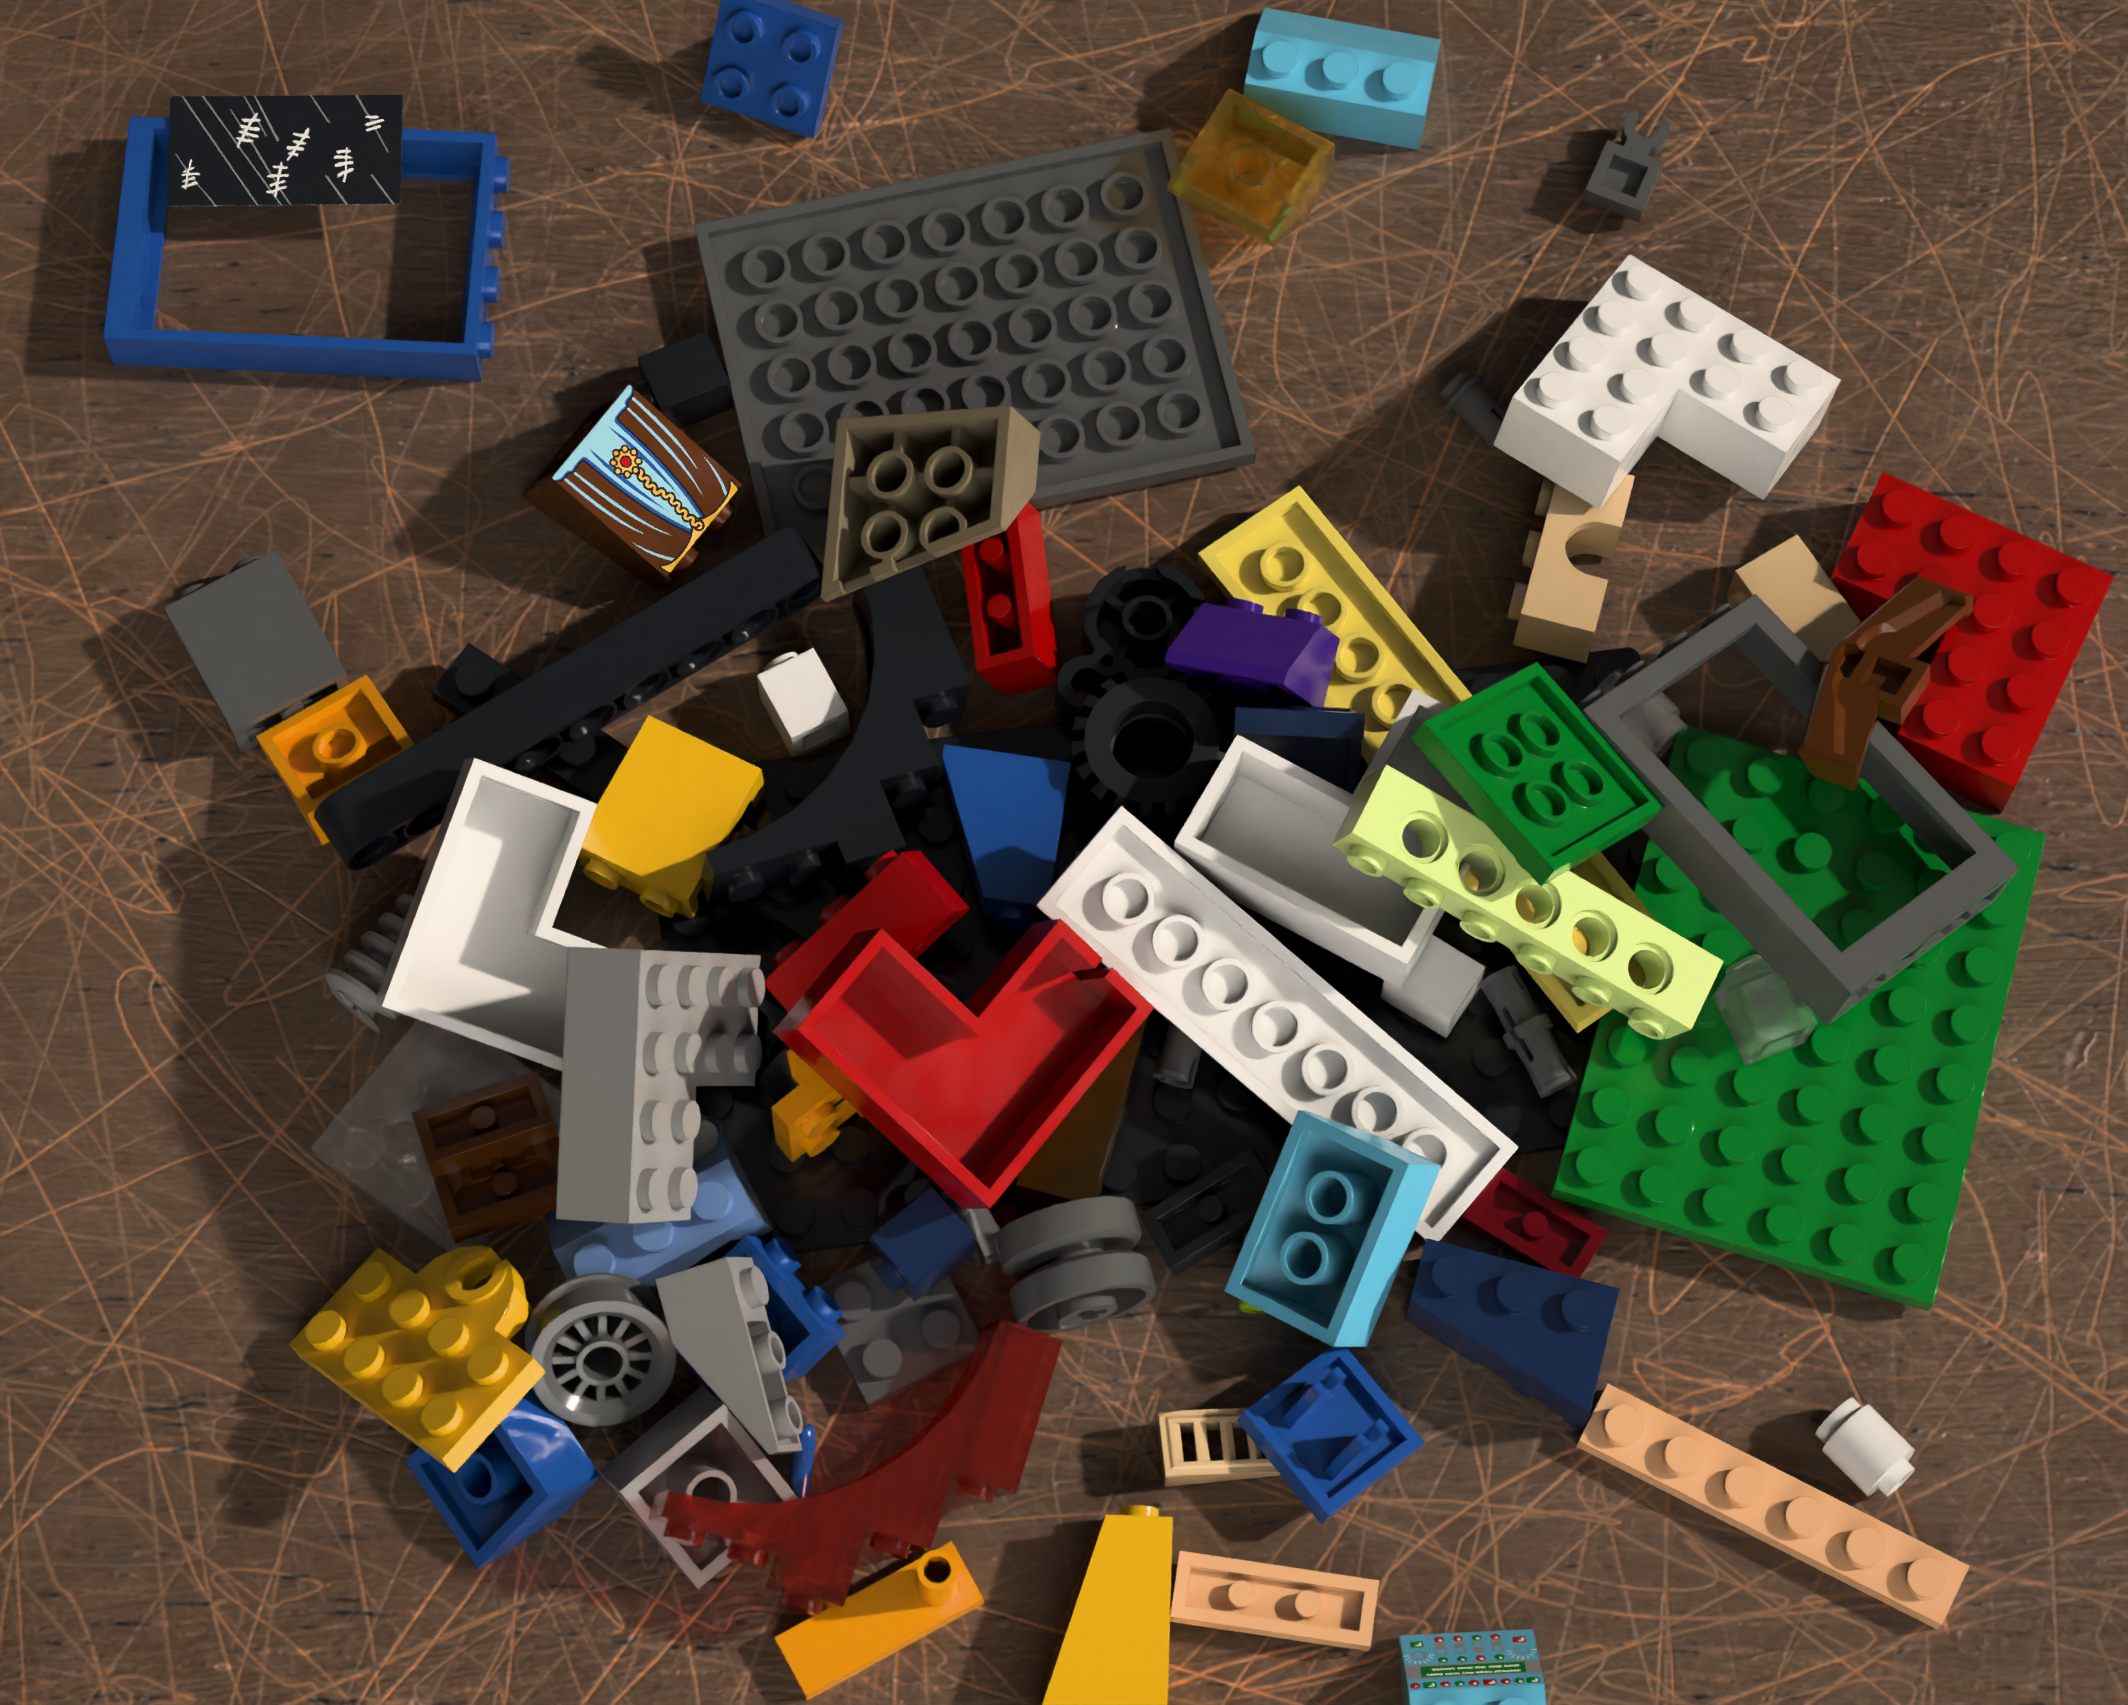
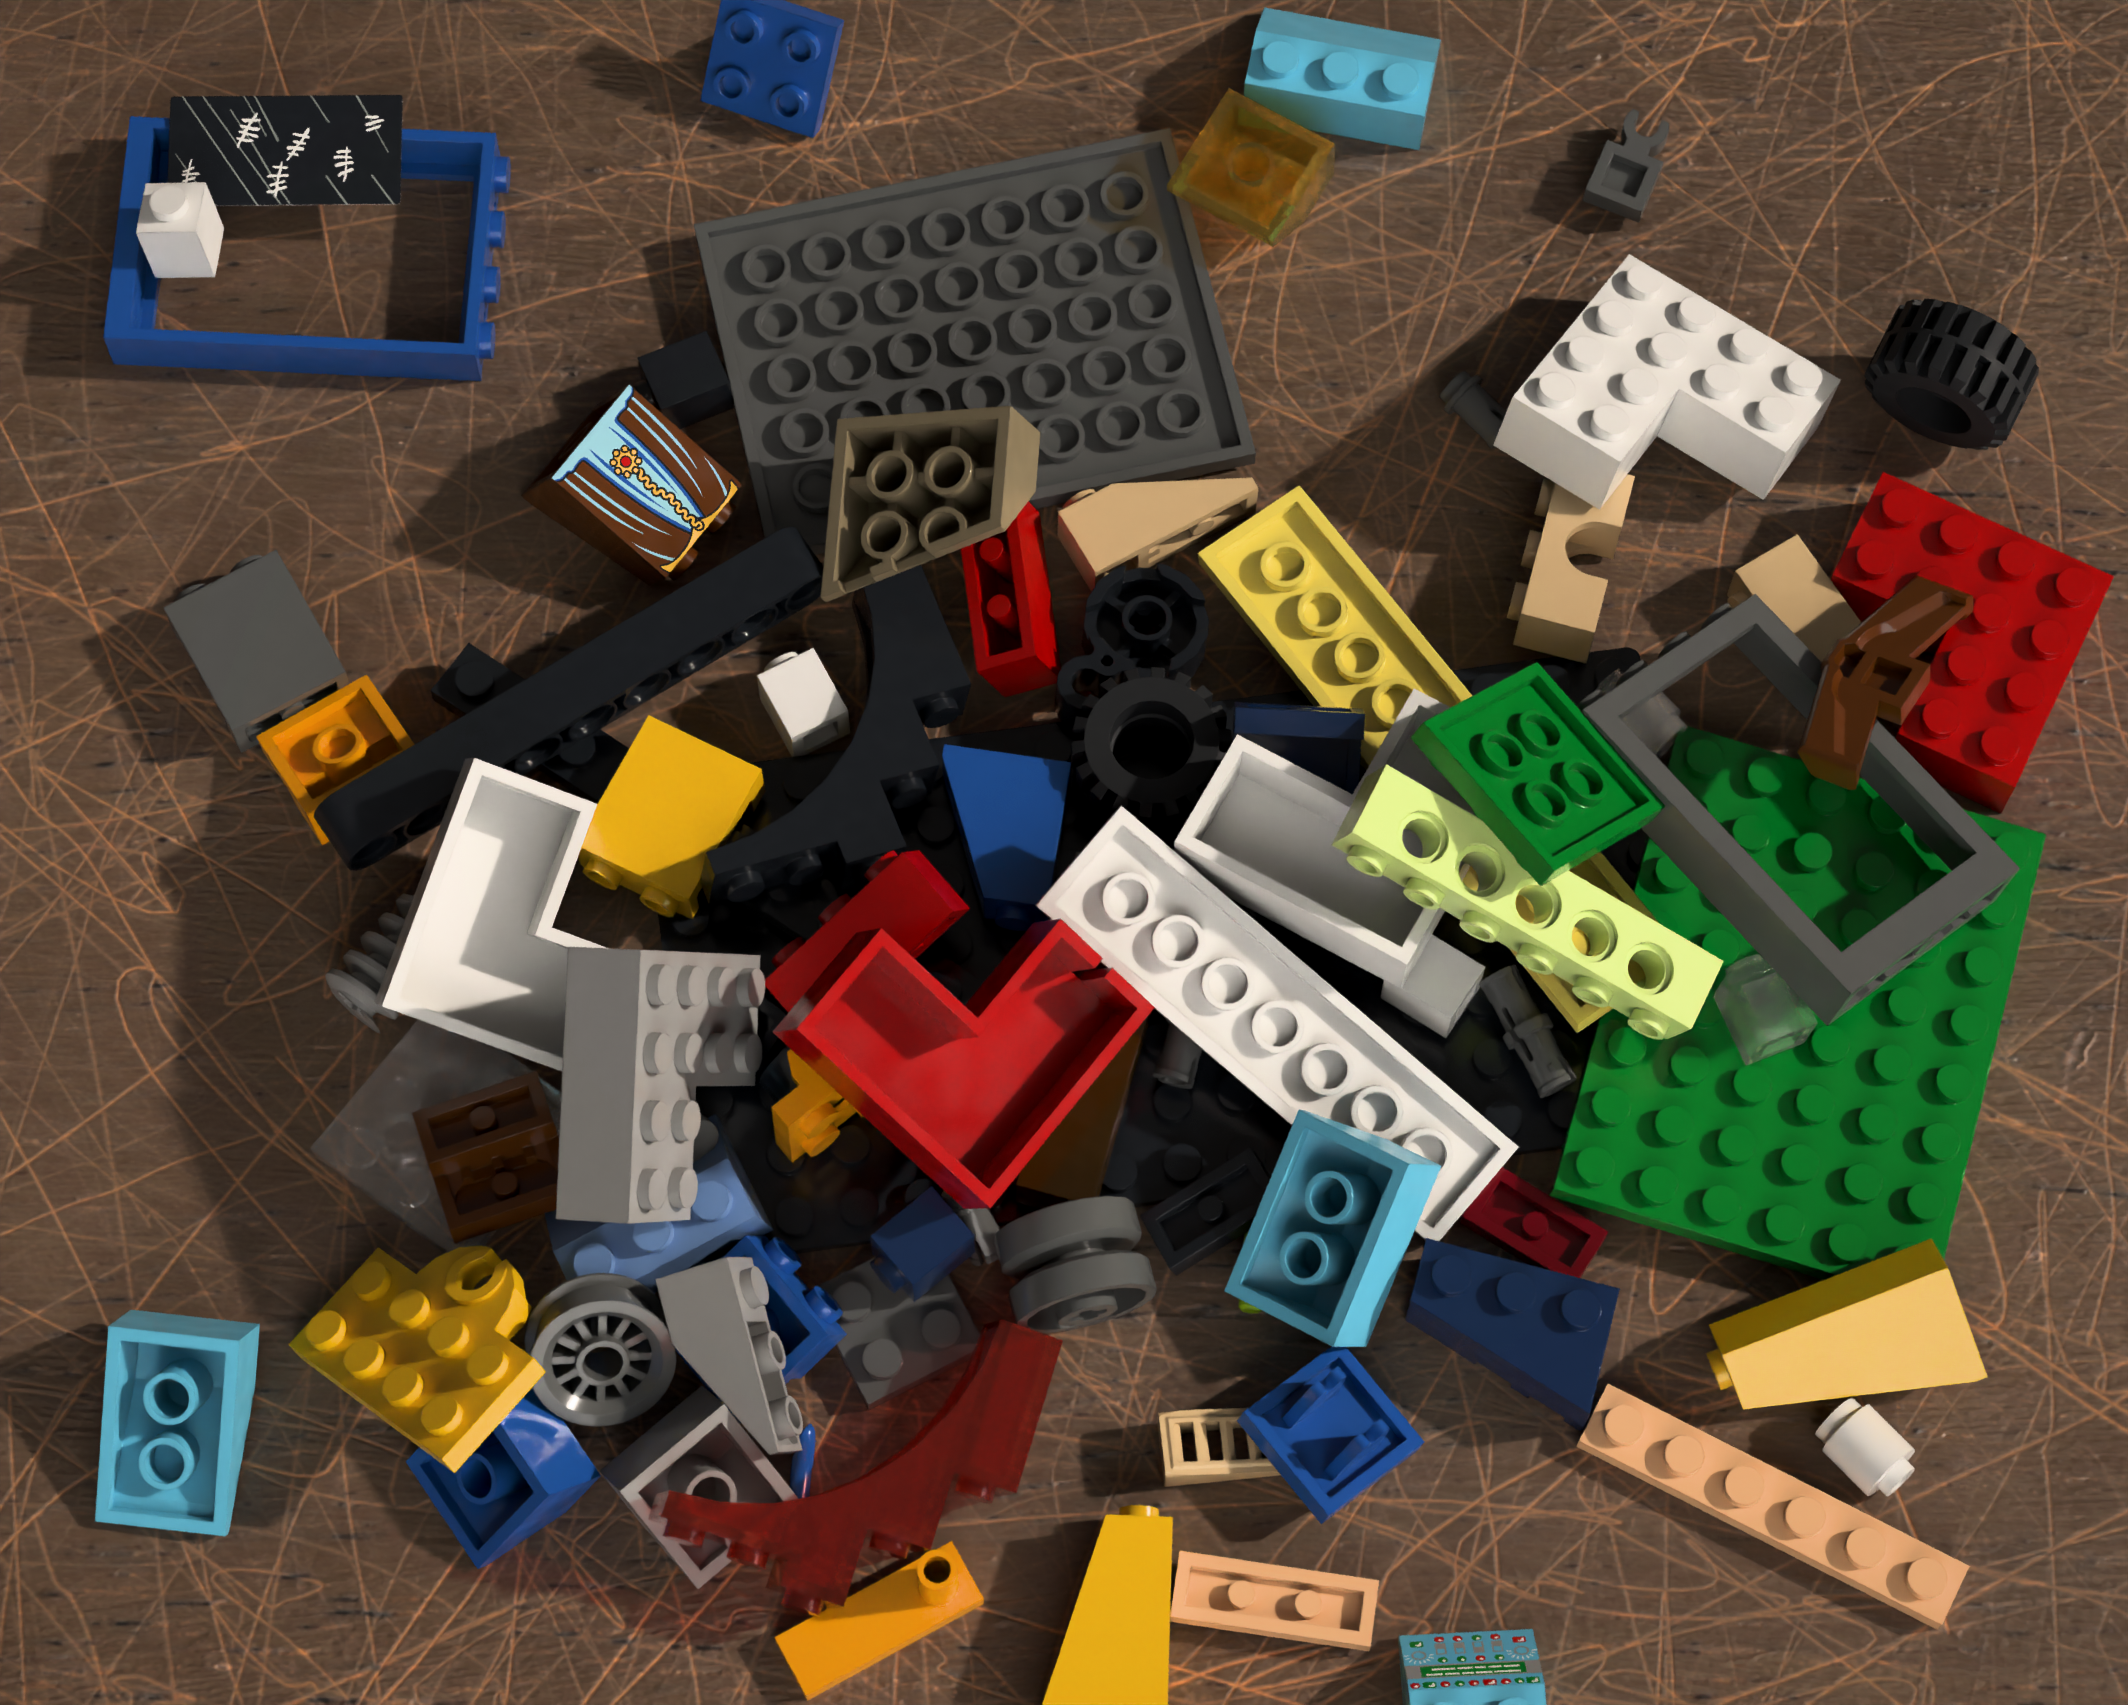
(174, 1420): none -> medium azure slope
(180, 230): none -> white brick
(1148, 521): none -> tan slope
(1256, 653): dark purple slope -> none
(1851, 1335): none -> yellow slope
(1951, 374): none -> black tyre

